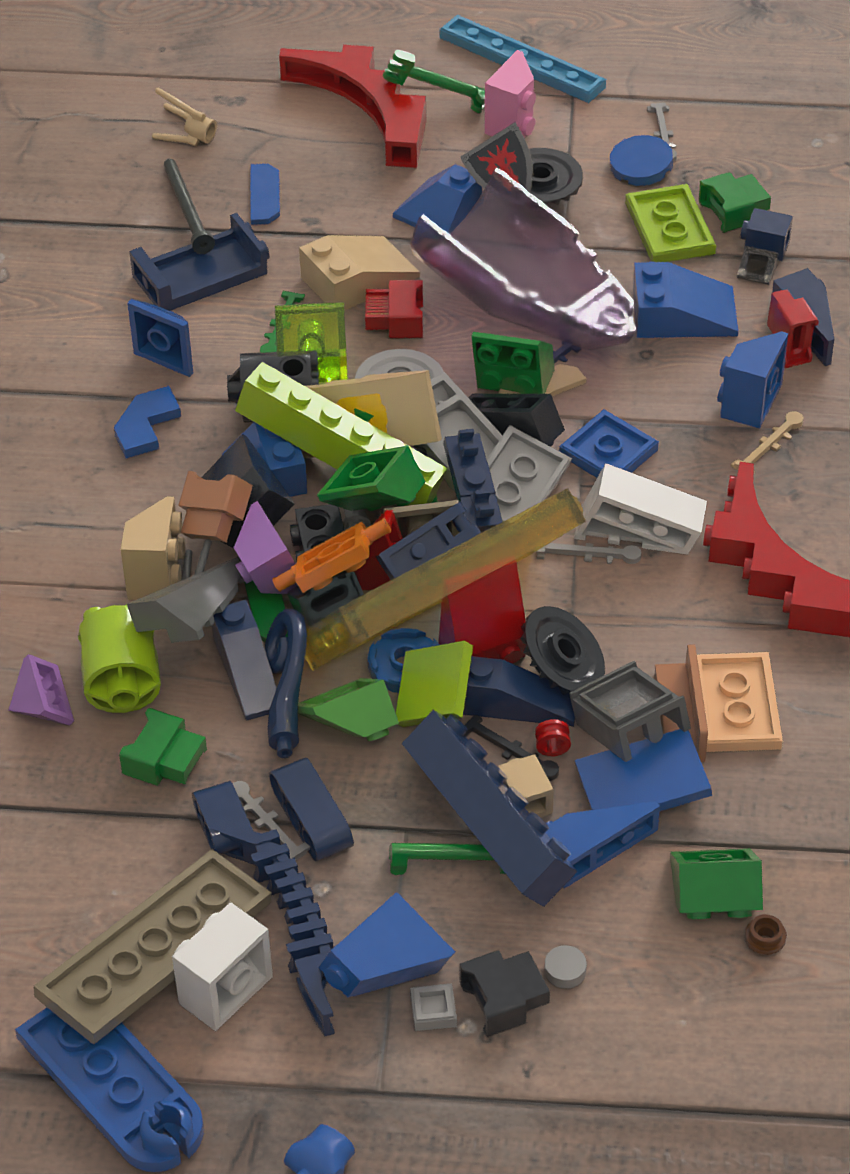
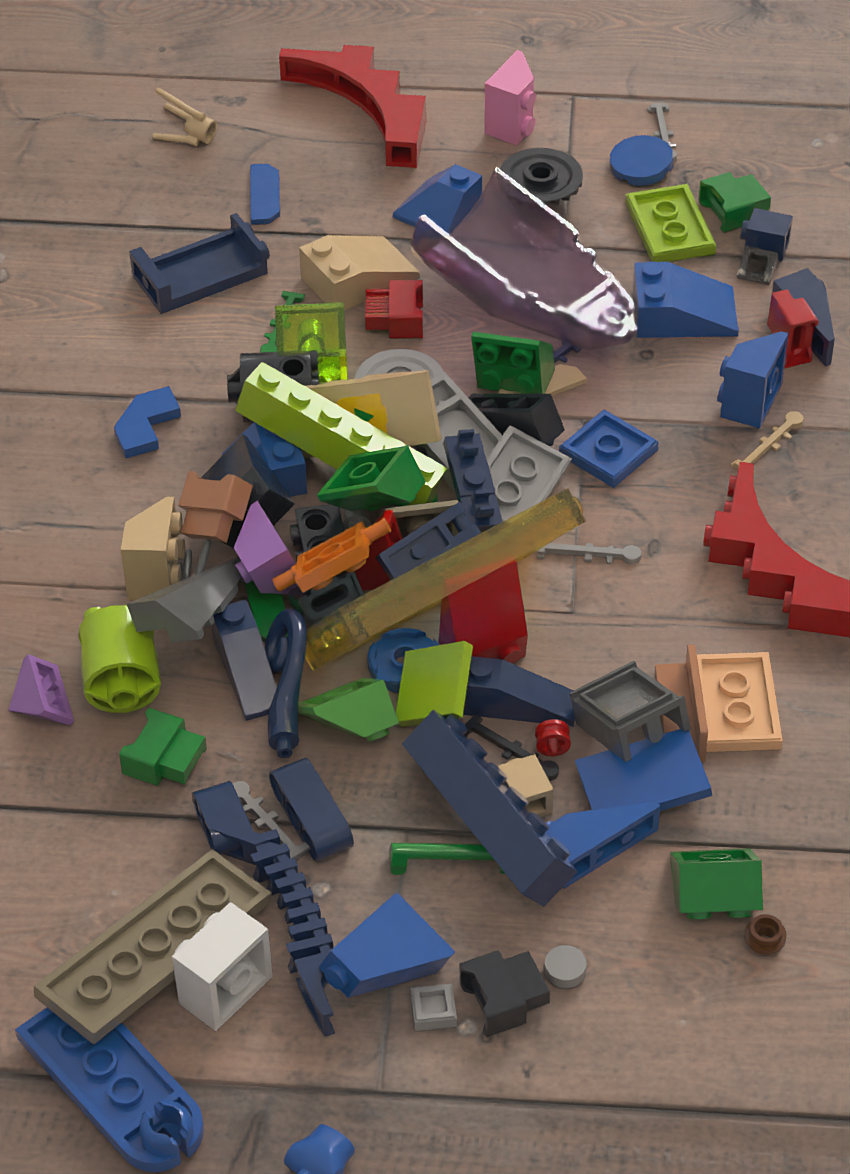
(160, 336): blue slope -> none
(202, 240): pearl dark grey bar -> none
(403, 66): green hinge -> none
(503, 151): shield -> none
(543, 66): dark azure tile -> none
(562, 649): black gear -> none
(642, 512): white wedge -> none

